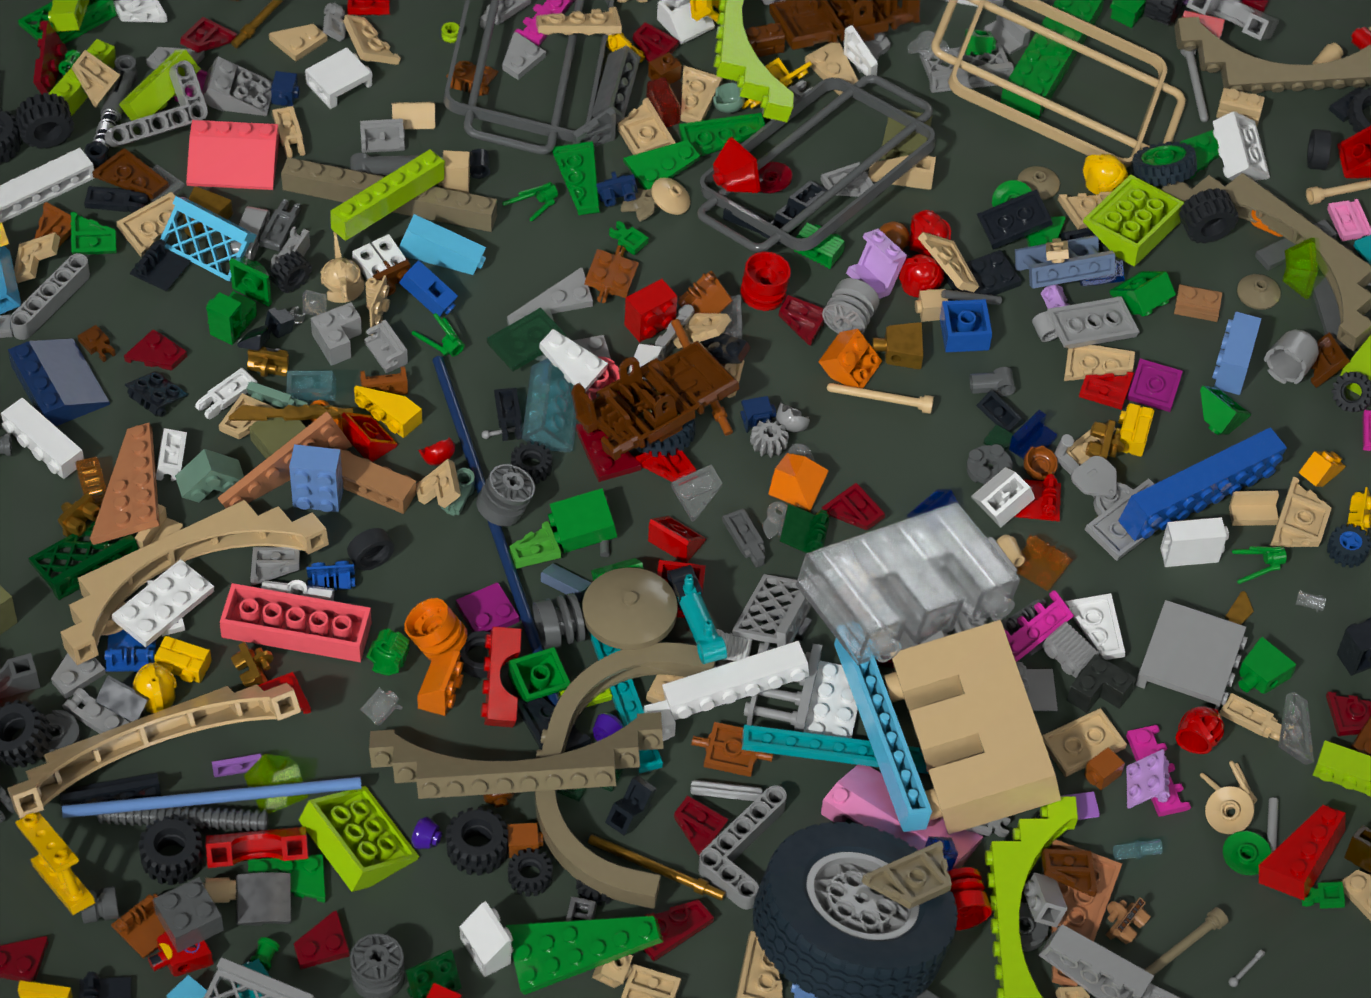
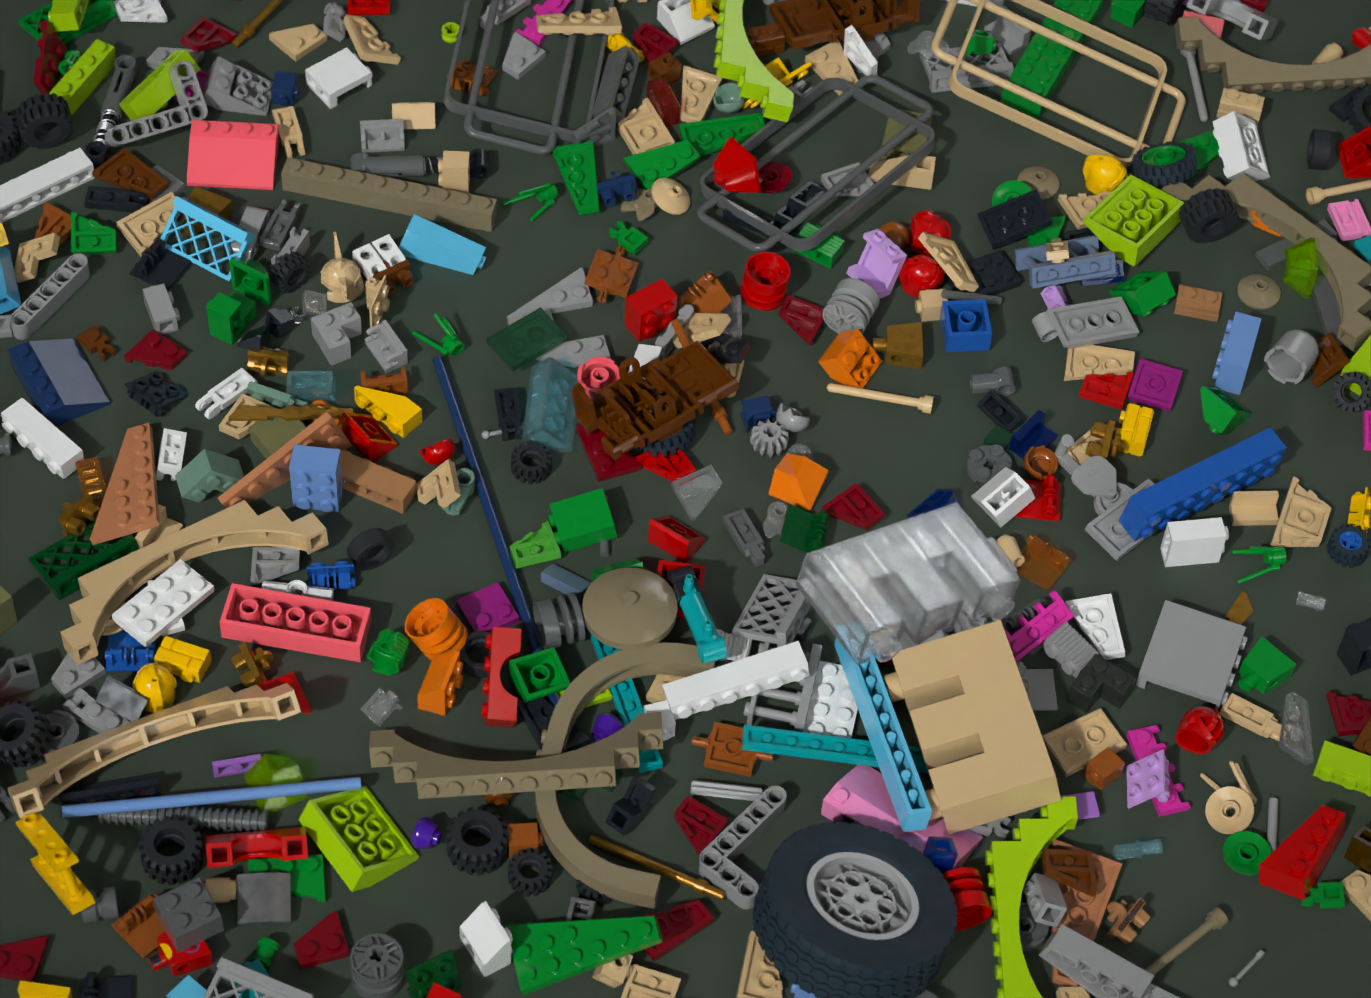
(94, 76): tan wing -> none
(160, 309): none -> light grey brick
(387, 194): lime brick -> none
(429, 289): blue brick -> none
(505, 495): dark grey wheel -> none
(572, 359): white wing -> none
(913, 877): dark tan wing -> none
(1322, 467): light orange slope -> none

